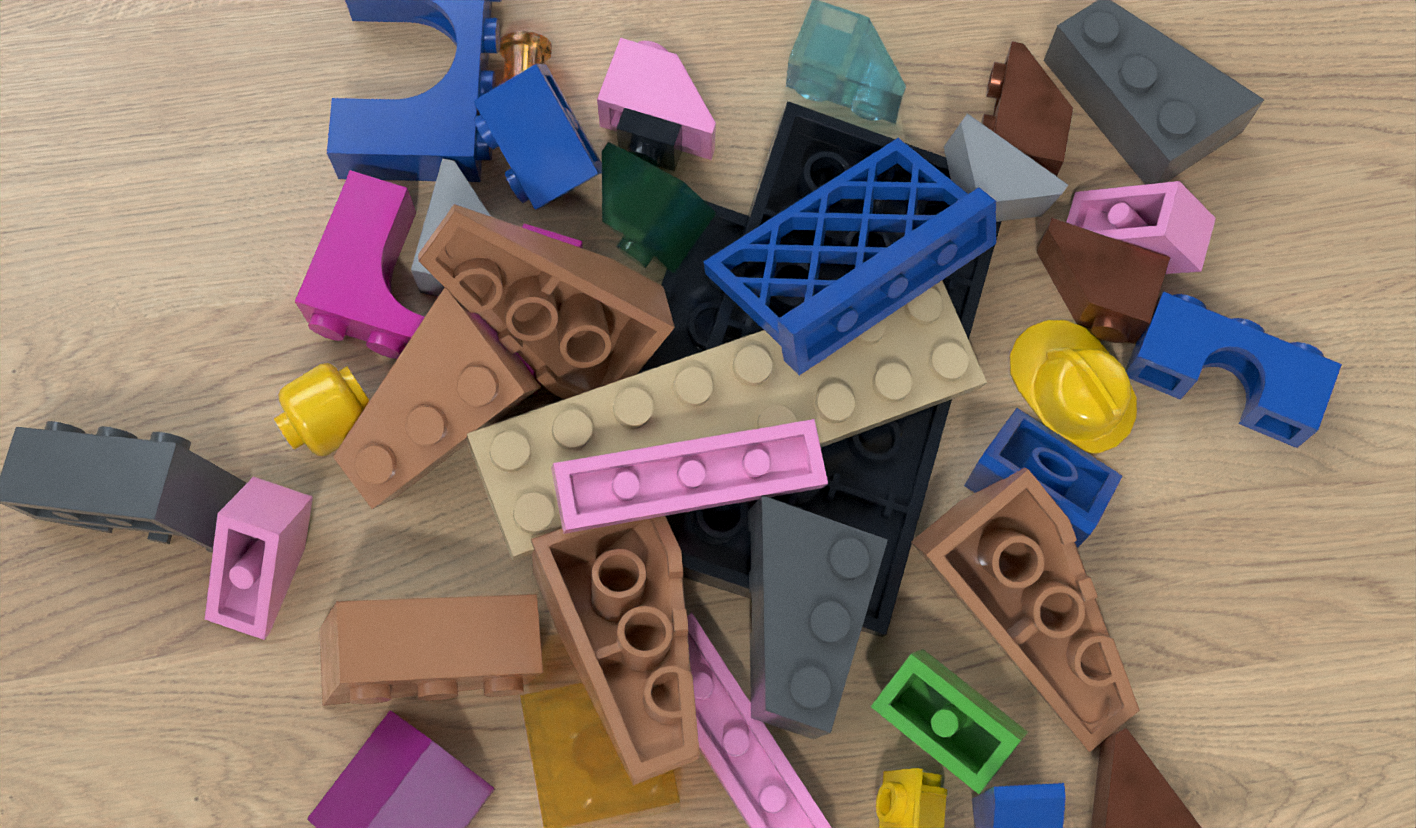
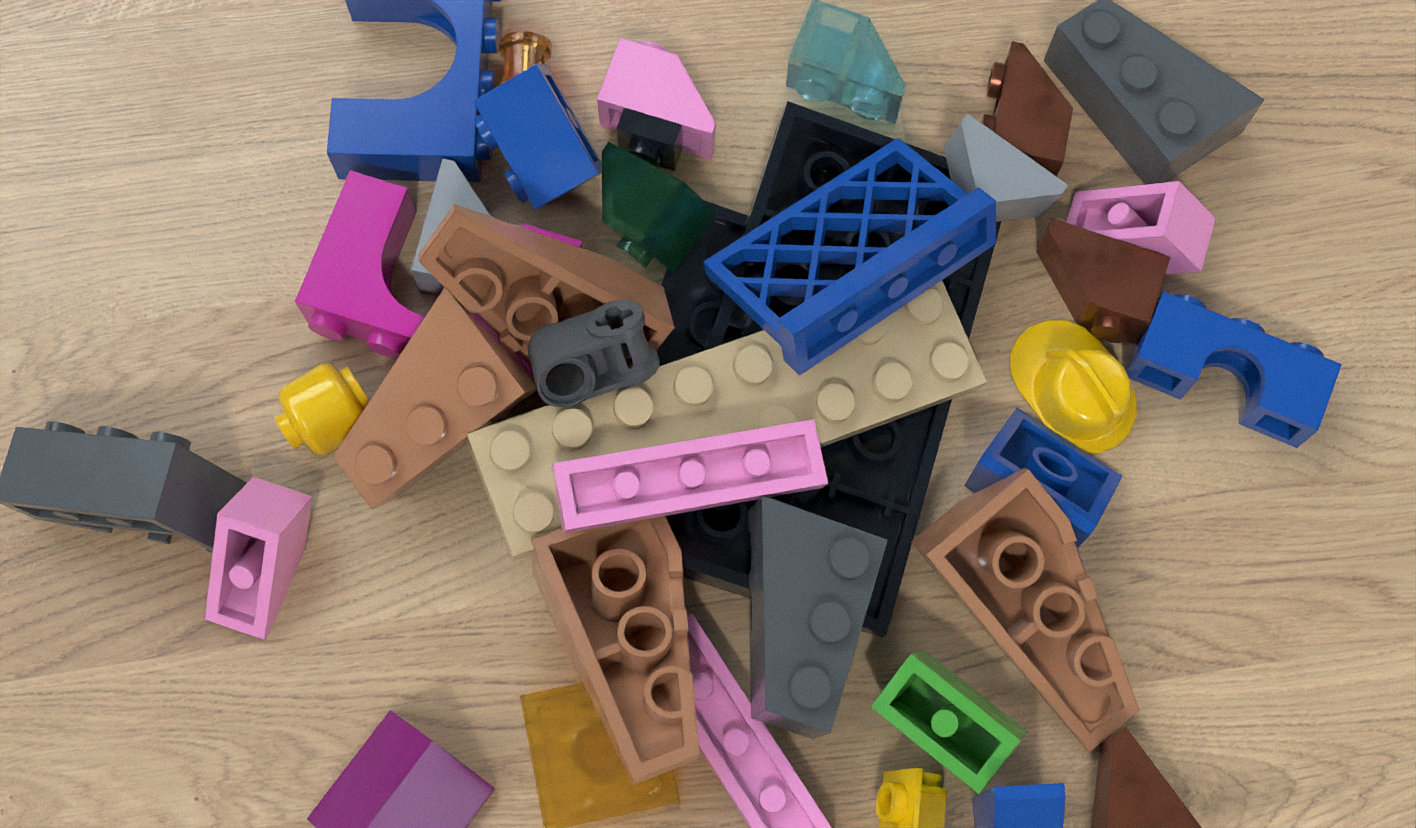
(429, 648): nougat wedge -> none
(592, 354): none -> dark grey piece

